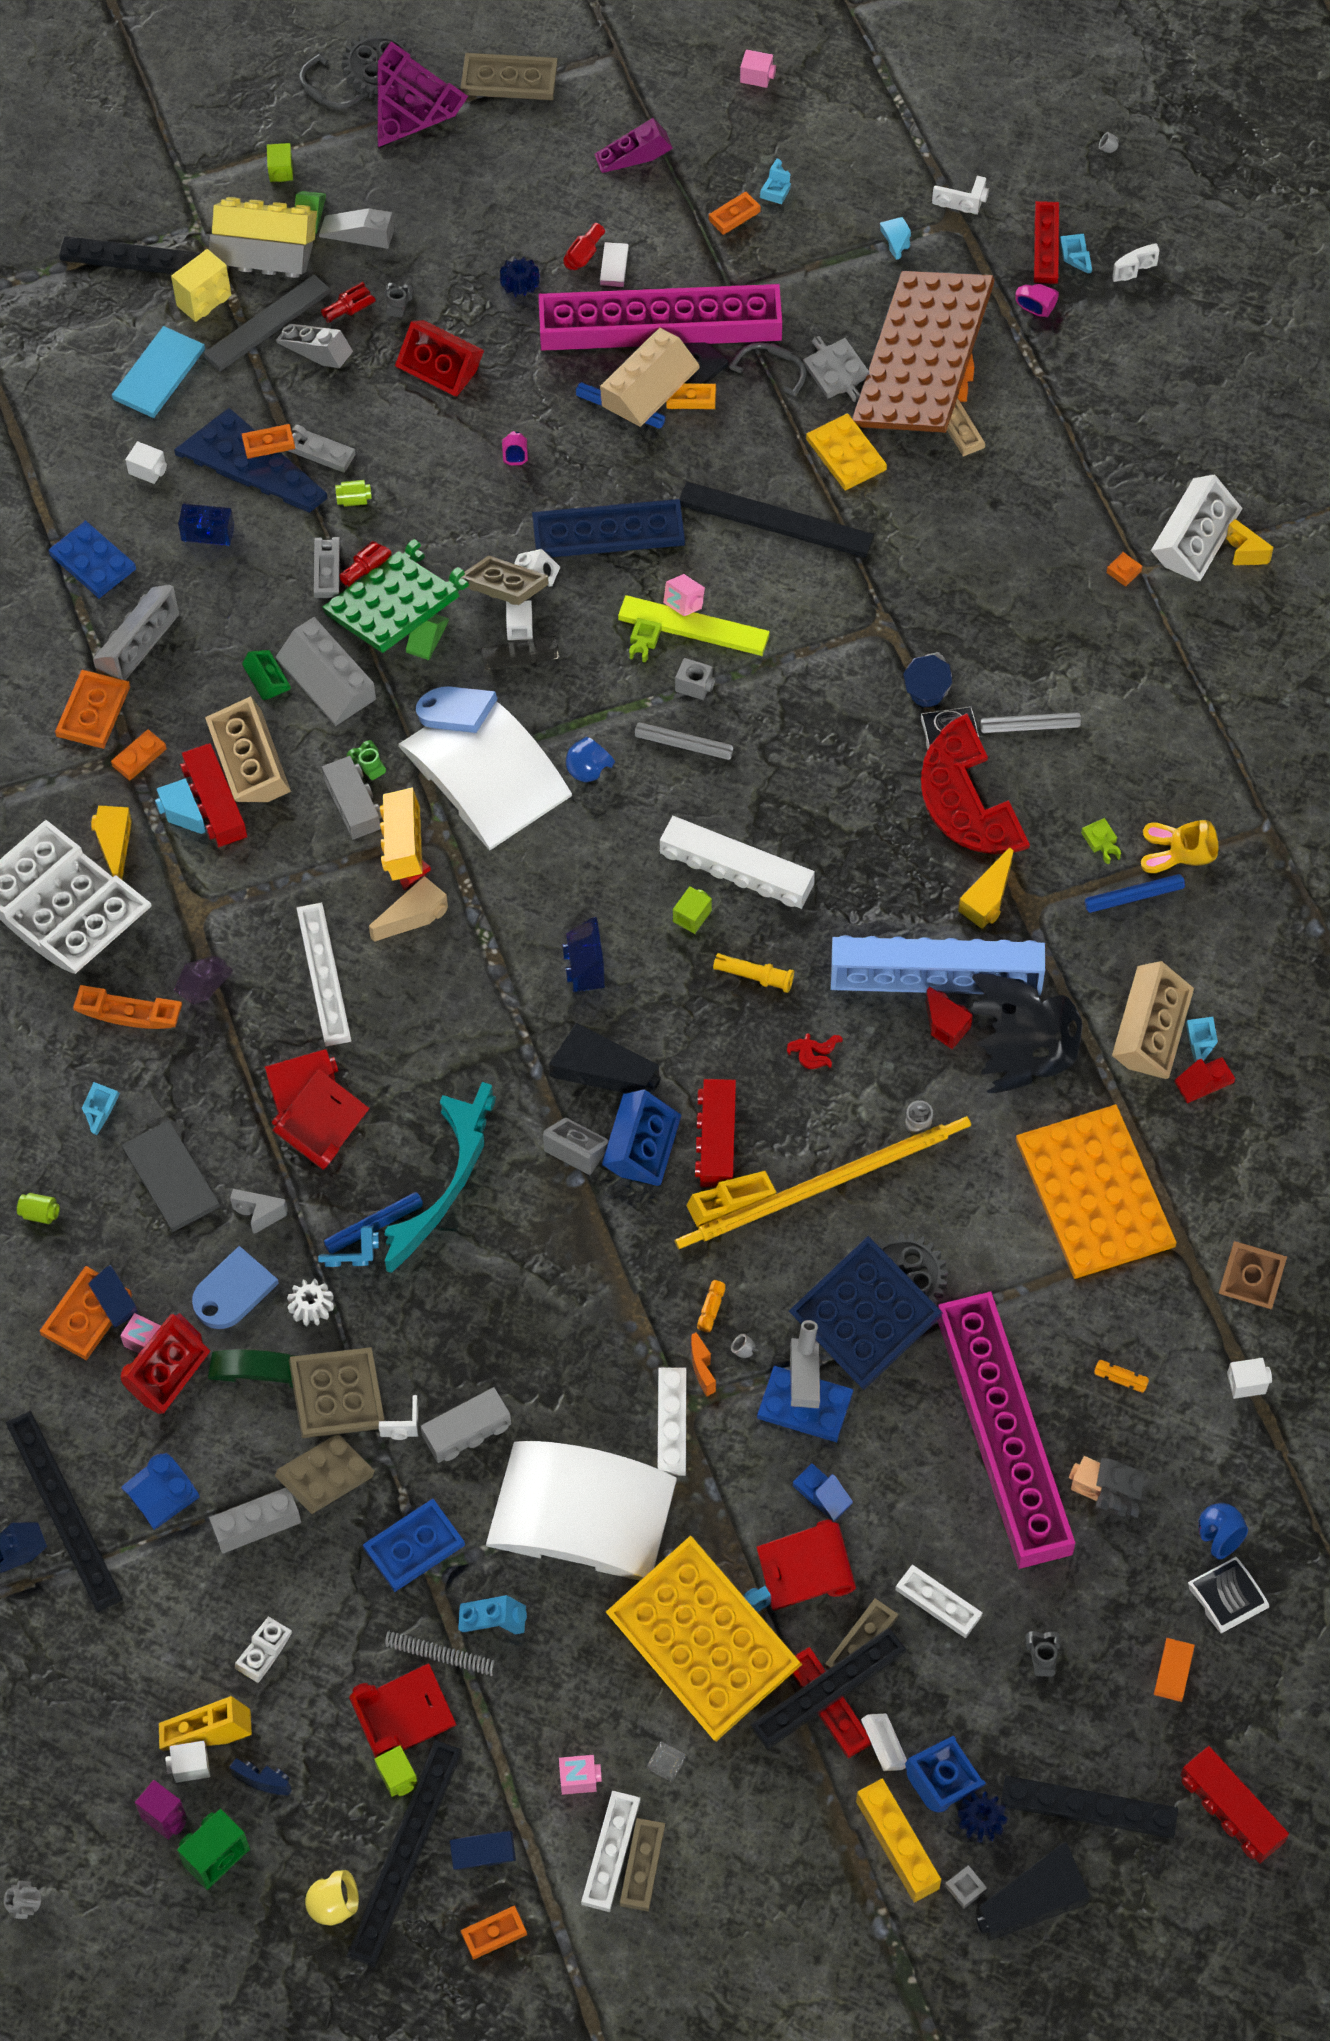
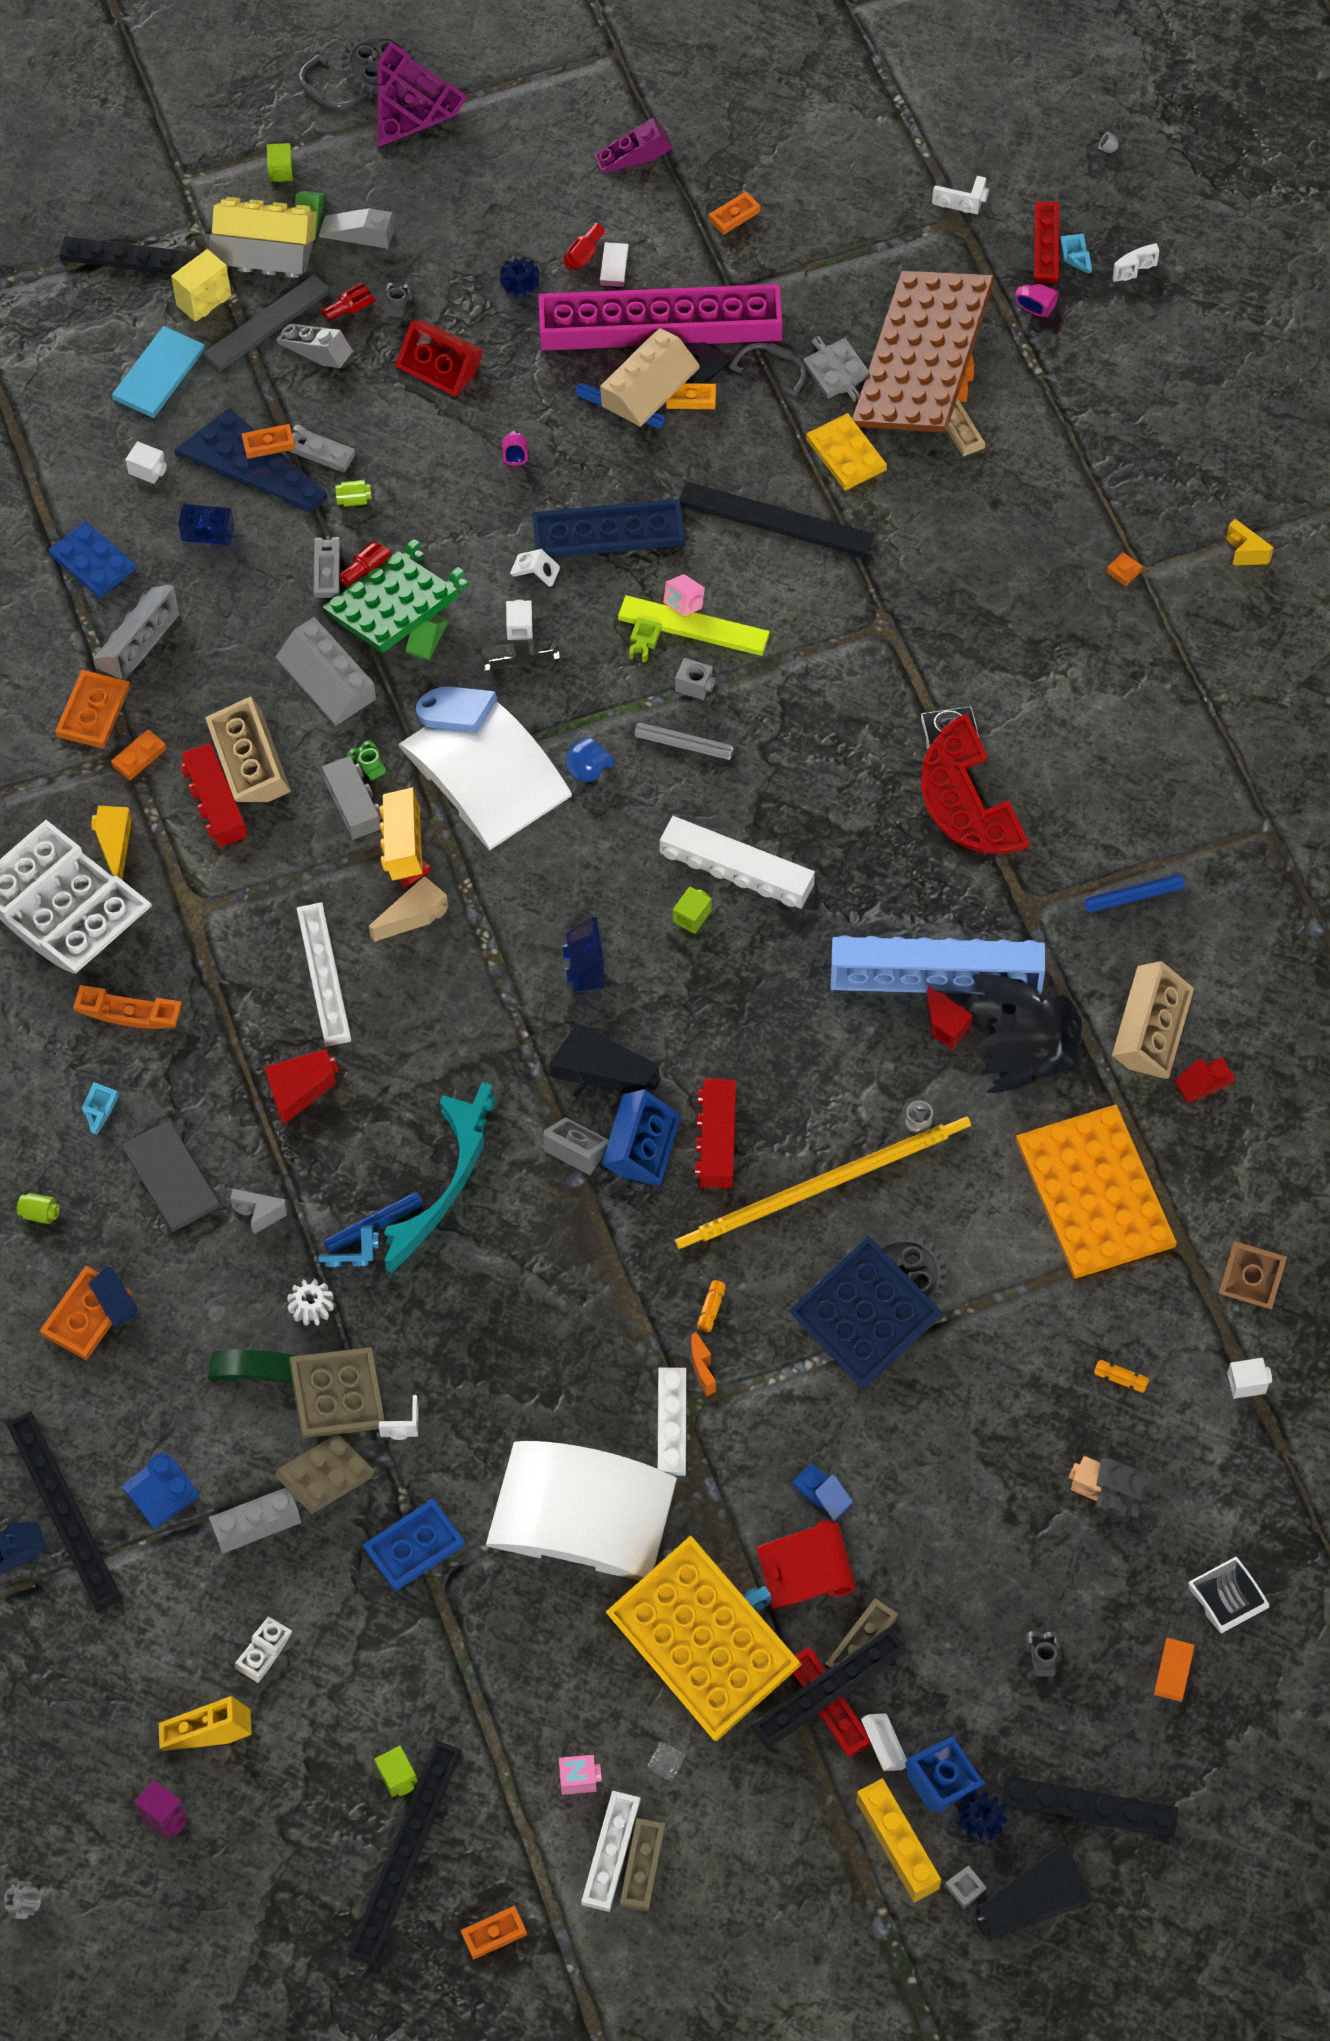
(138, 1333): bright pink brick -> none
(165, 1364): red slope -> none
(180, 806): medium azure slope -> none
(188, 1761): white brick -> none
(202, 979): clear purple slope -> none
(213, 1848): green brick -> none
(232, 1288): medium blue tile -> none
(265, 674): green slope -> none
(267, 1781): dark blue slope -> none
(320, 1119): red door -> none
(326, 1902): light yellow helmet -> none
(400, 1712): red door -> none
(437, 1657): light grey piece -> none
(466, 1425): light grey brick -> none
(482, 1850): dark blue slope -> none
(493, 1612): dark azure bracket -> none
(504, 580): dark tan plate -> none
(509, 76): dark tan plate -> none
(729, 1197): yellow slope -> none
(743, 1346): light grey hinge -> none
(757, 68): bright pink brick -> none
(765, 974): yellow pin -> none
(777, 184): medium azure slope -> none
(805, 1367): light grey piece -> none
(806, 1055): red piece -> none
(820, 1422): blue plate -> none
(897, 234): medium azure slope -> none
(928, 679): dark blue piece -> none
(939, 1601): white plate -> none
(984, 897): yellow slope -> none
(1005, 1430): dark pink brick -> none
(1030, 722): light grey axle -> none
(1101, 837): lime plate -> none
(1190, 845): yellow piece -> none
(1197, 528): white slope -> none
(1201, 1036): medium azure slope -> none
(1224, 1526): blue helmet -> none
(1234, 1805): red brick -> none

